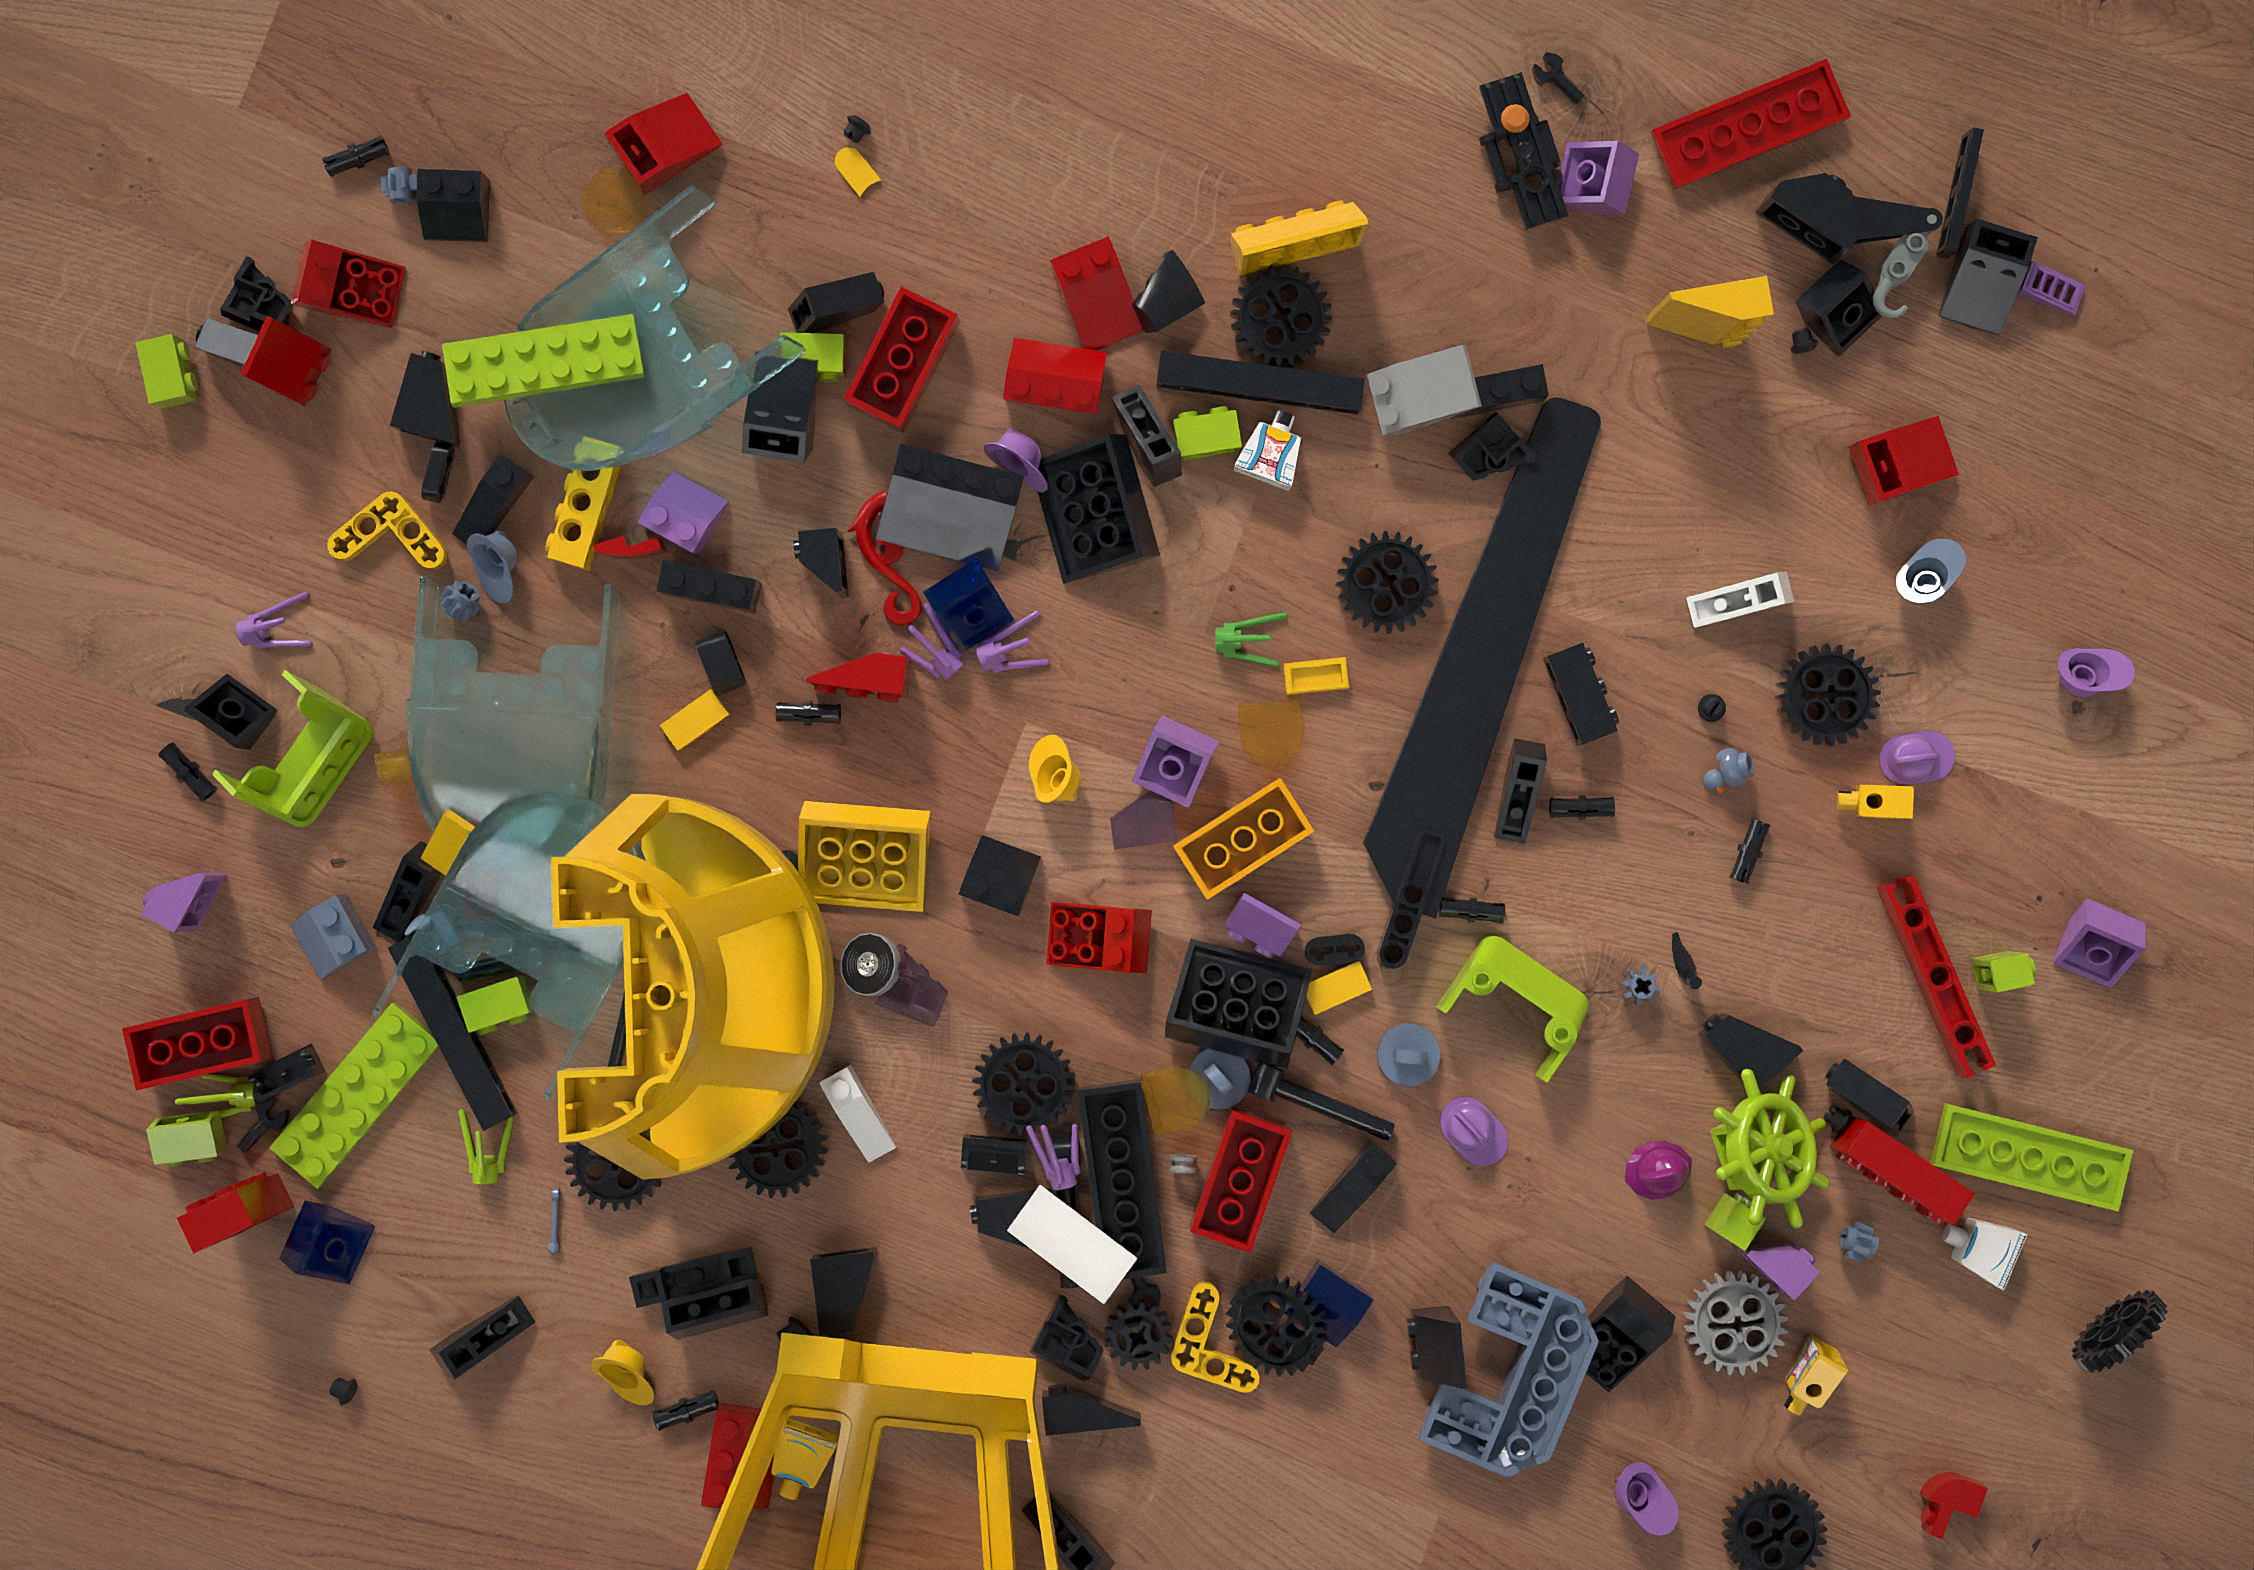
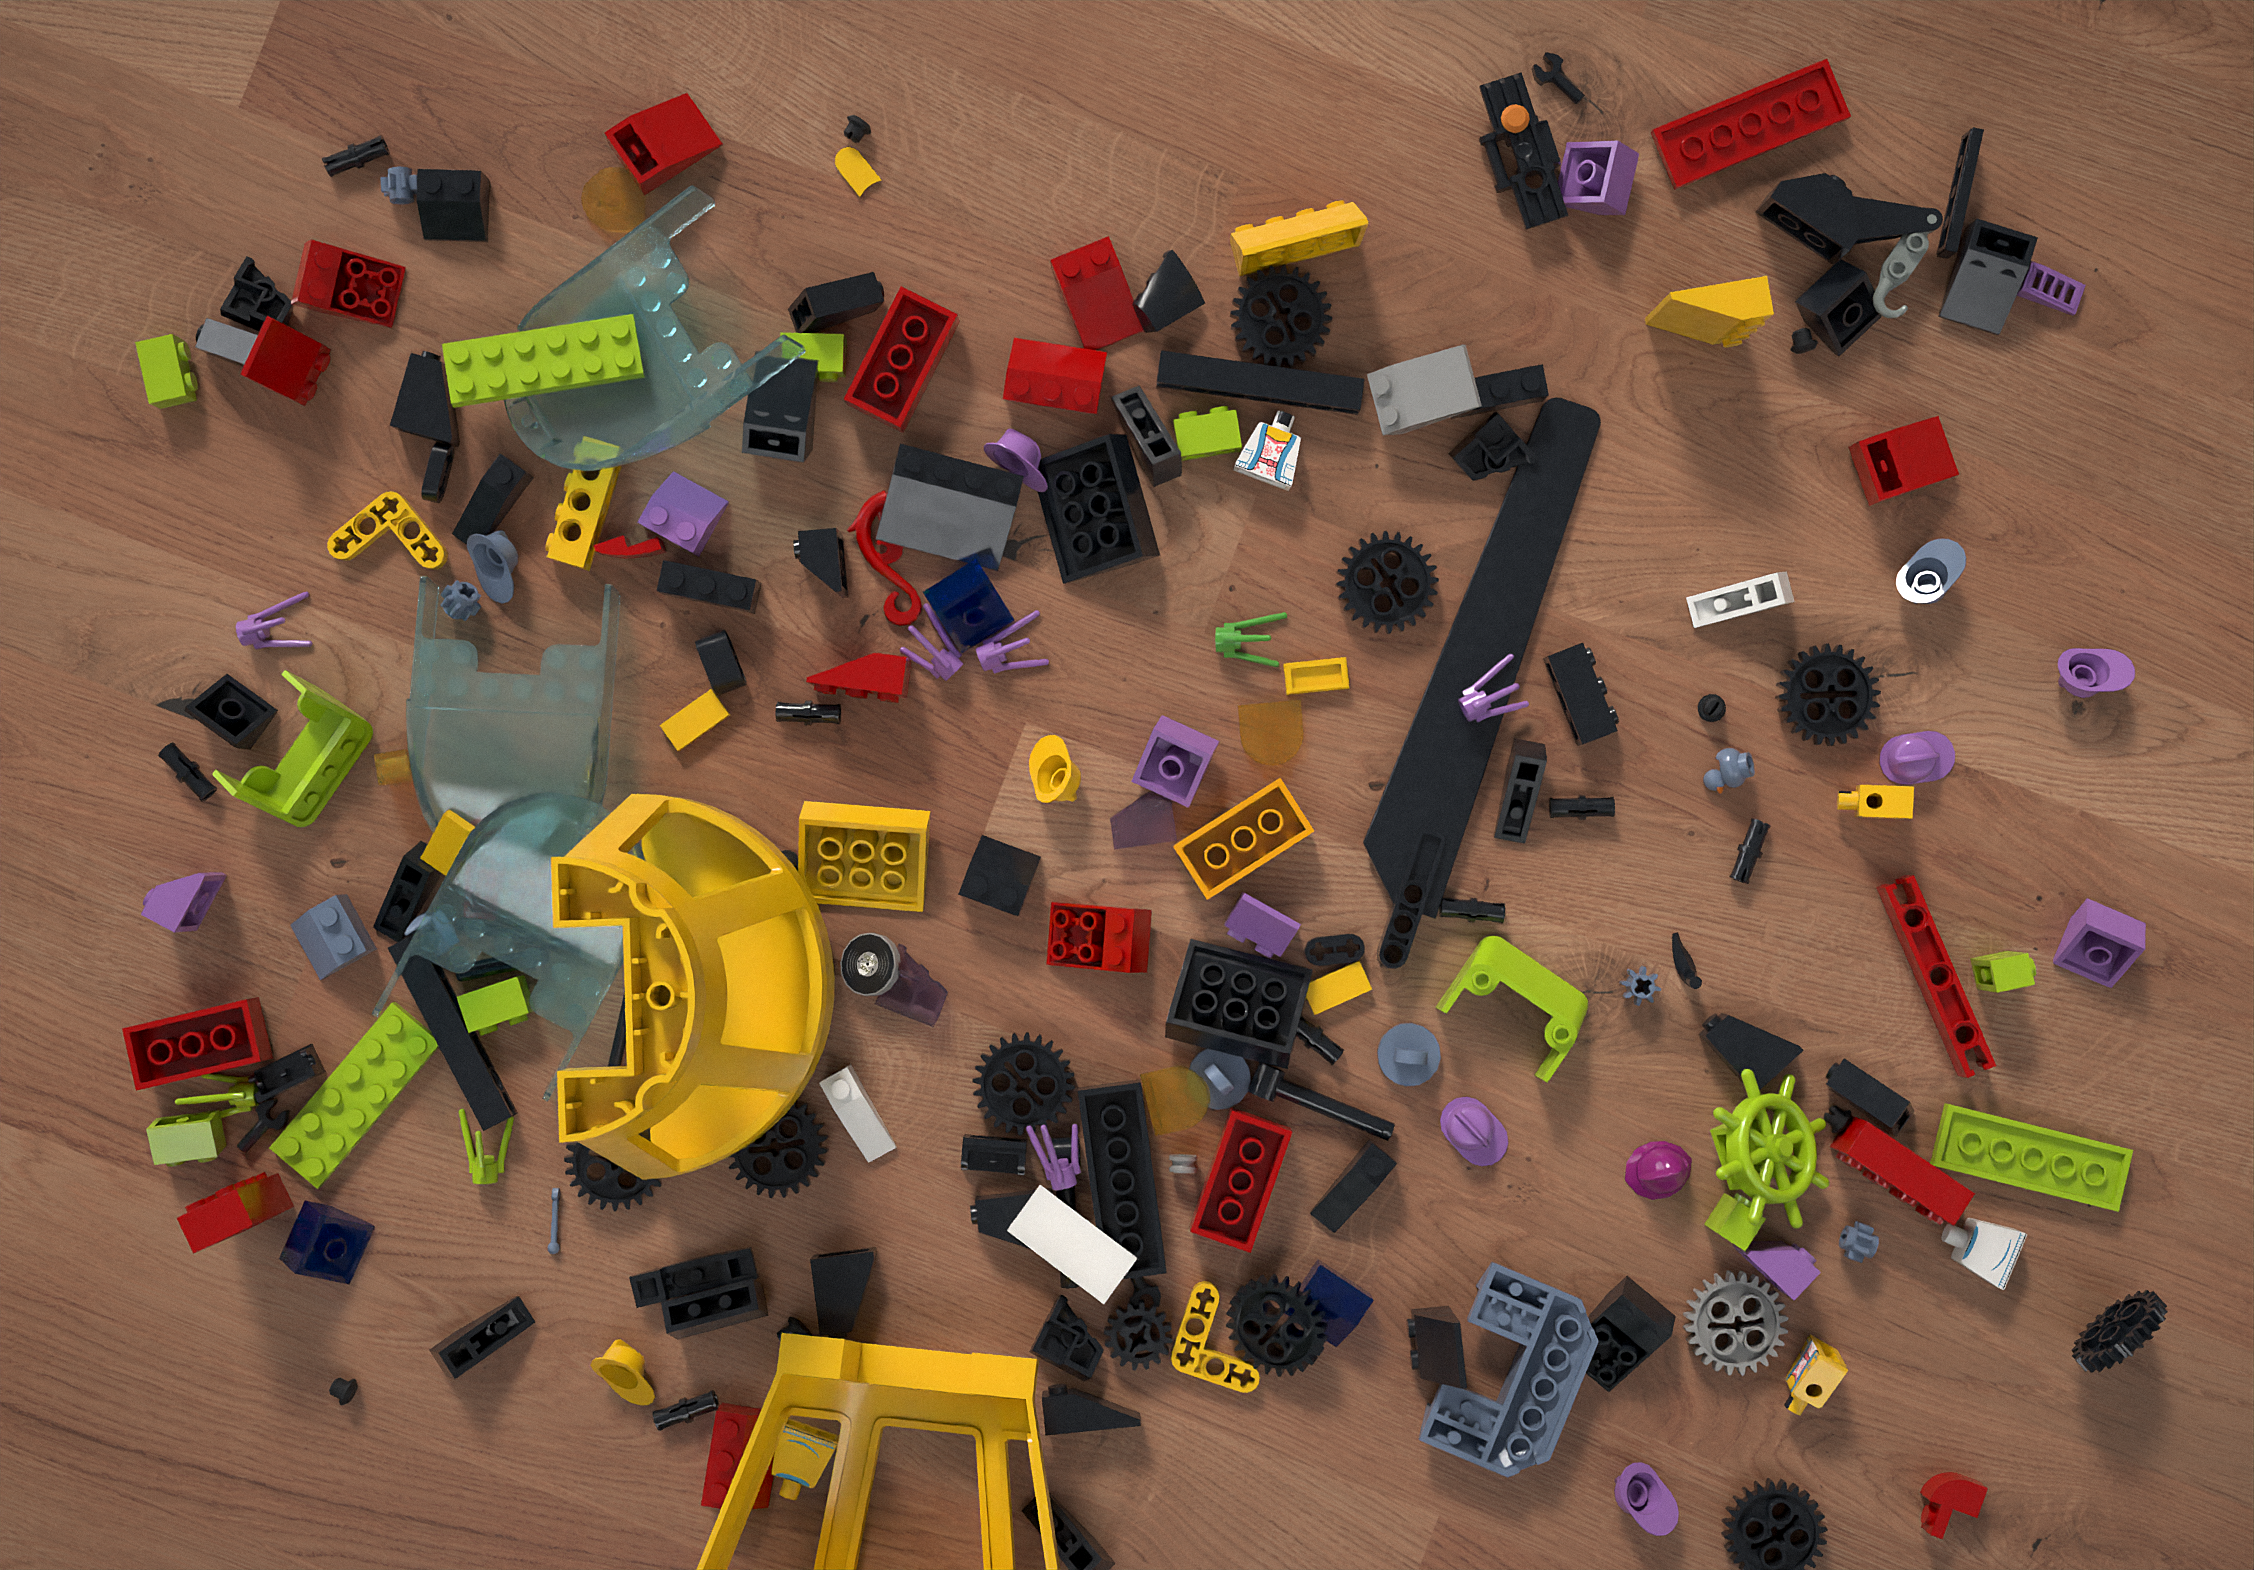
(1475, 703): none -> medium lavender plant

